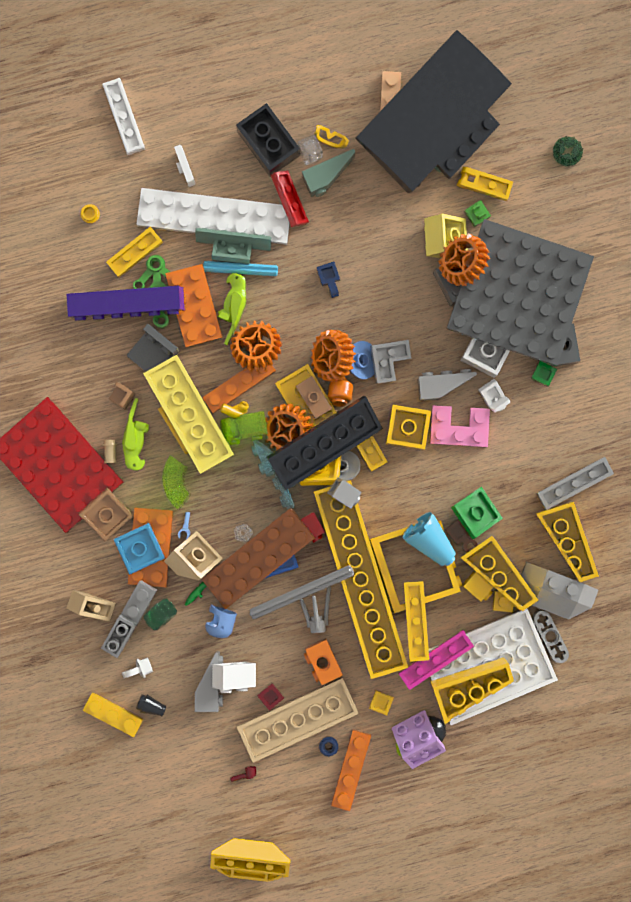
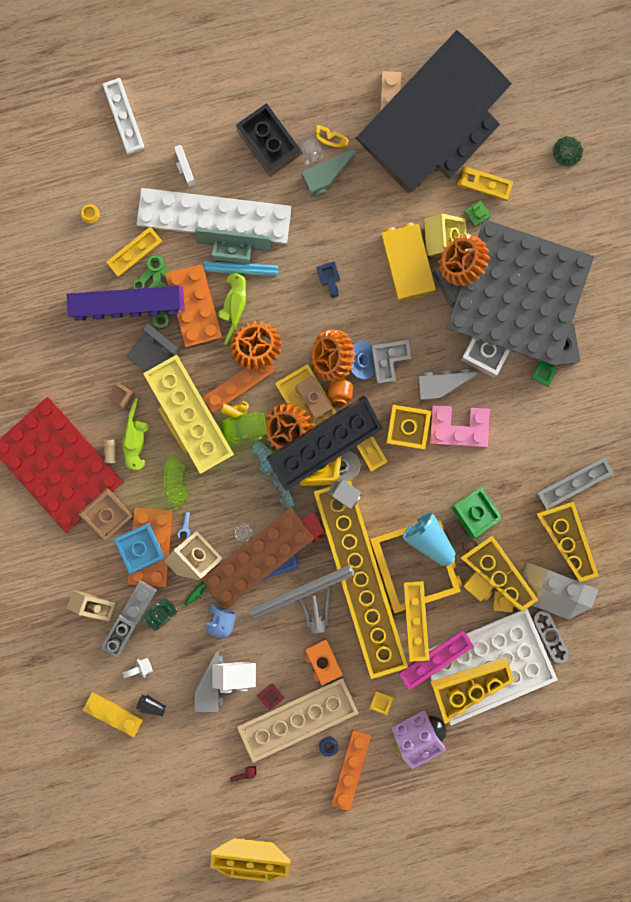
(289, 198): red tile -> none
(407, 262): none -> yellow brick
(494, 396): white bracket -> none

